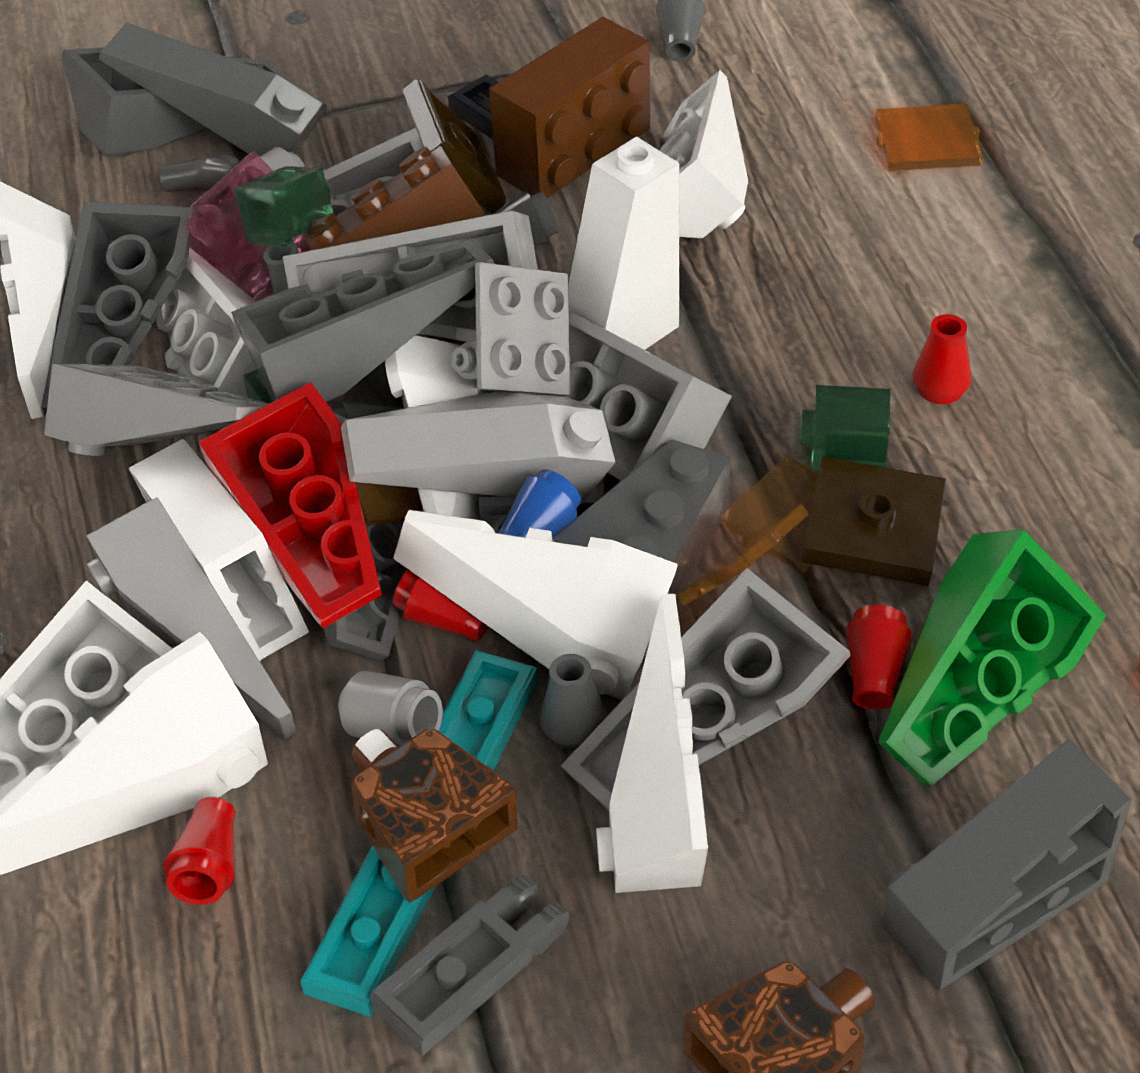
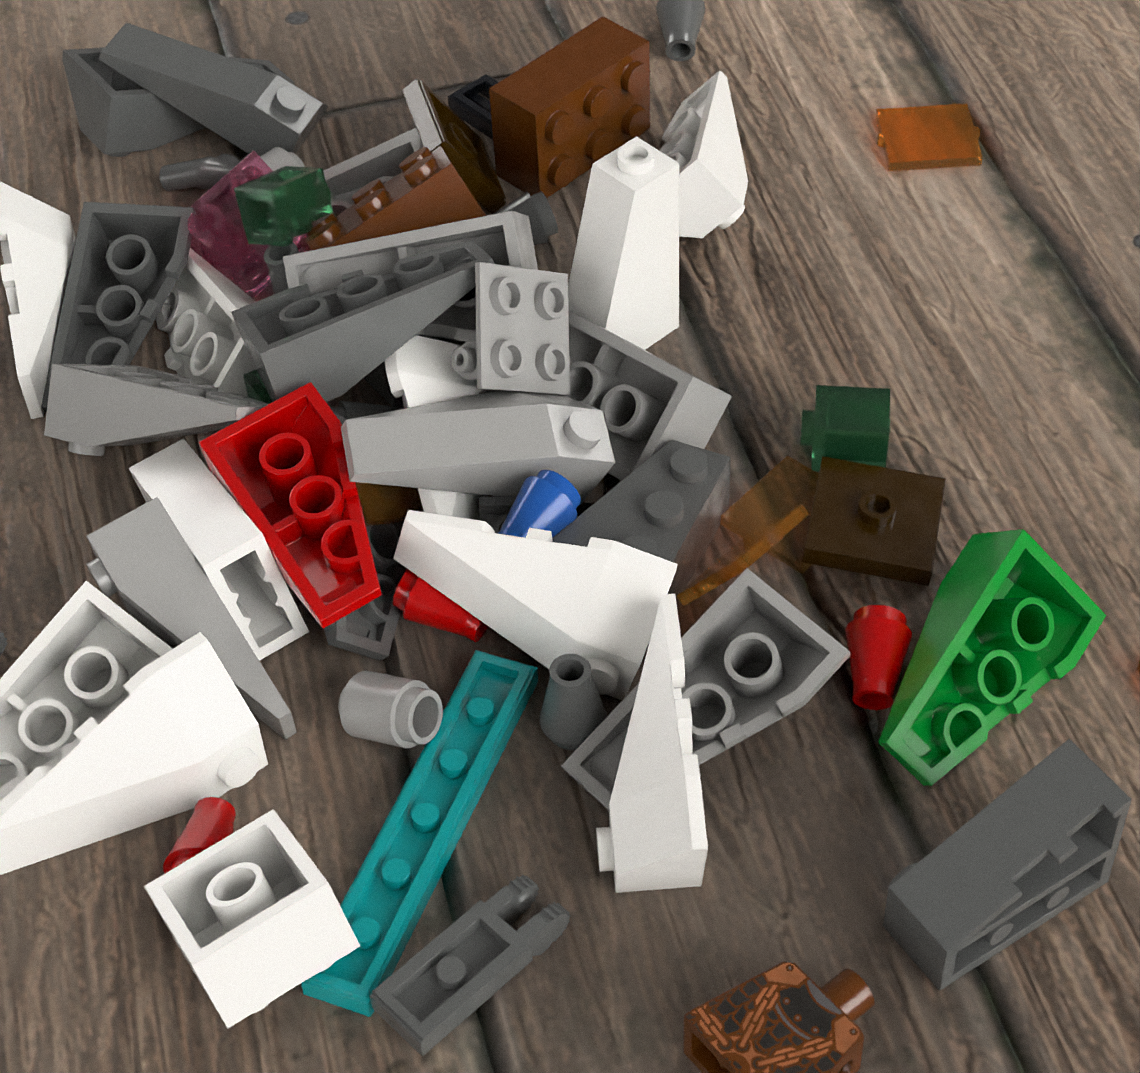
(252, 917): none -> white brick
(428, 807): reddish brown torso -> none
(944, 362): red cone -> none

